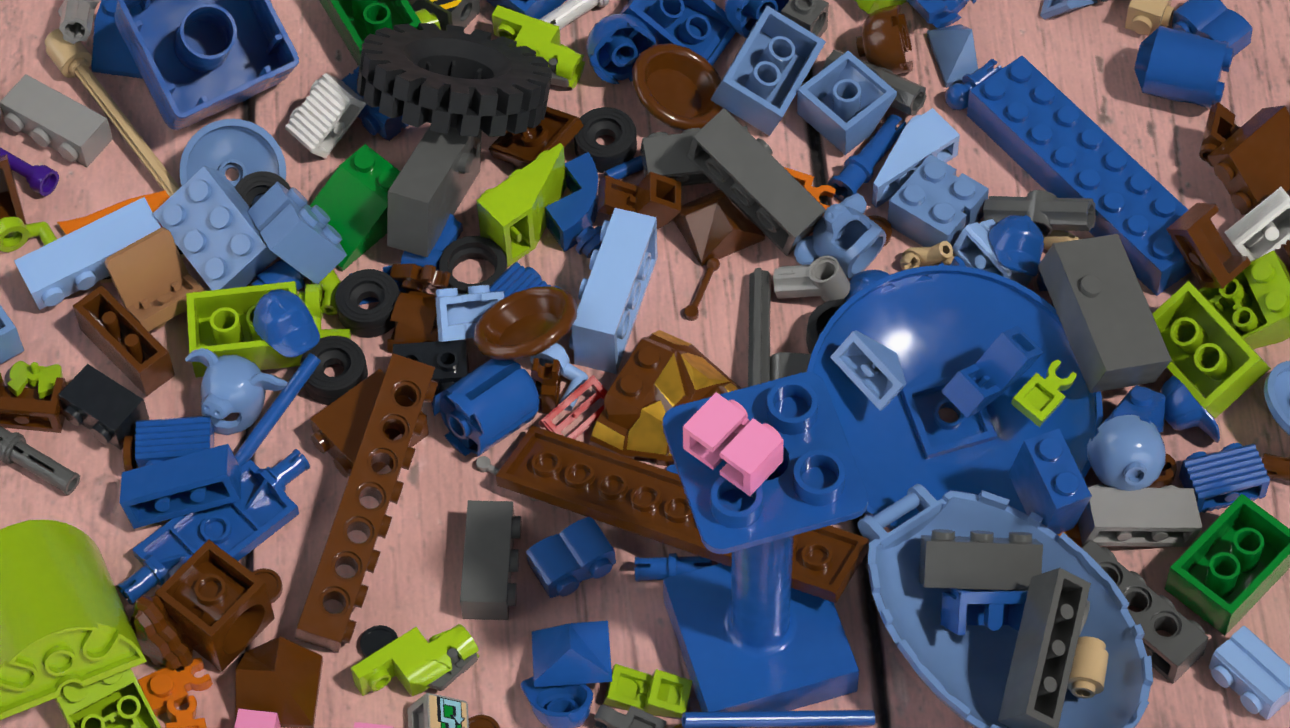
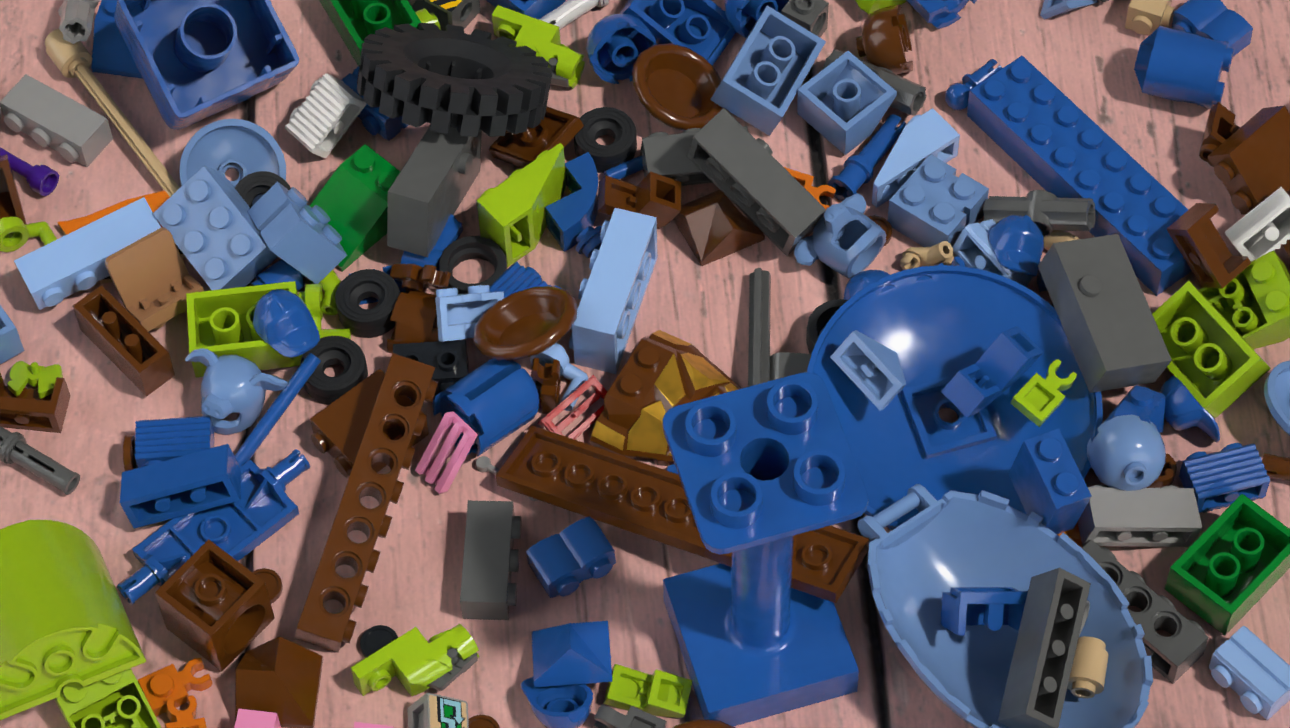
(102, 406): black brick -> none
(160, 634): reddish brown rock -> none
(442, 447): none -> bright pink tile
(664, 567): blue pin -> none
(691, 311): reddish brown hinge -> none
(724, 433): bright pink piece -> none
(778, 719): blue piece -> none
(820, 278): light grey piece -> none
(953, 52): medium blue slope -> none
(979, 560): dark grey brick -> none

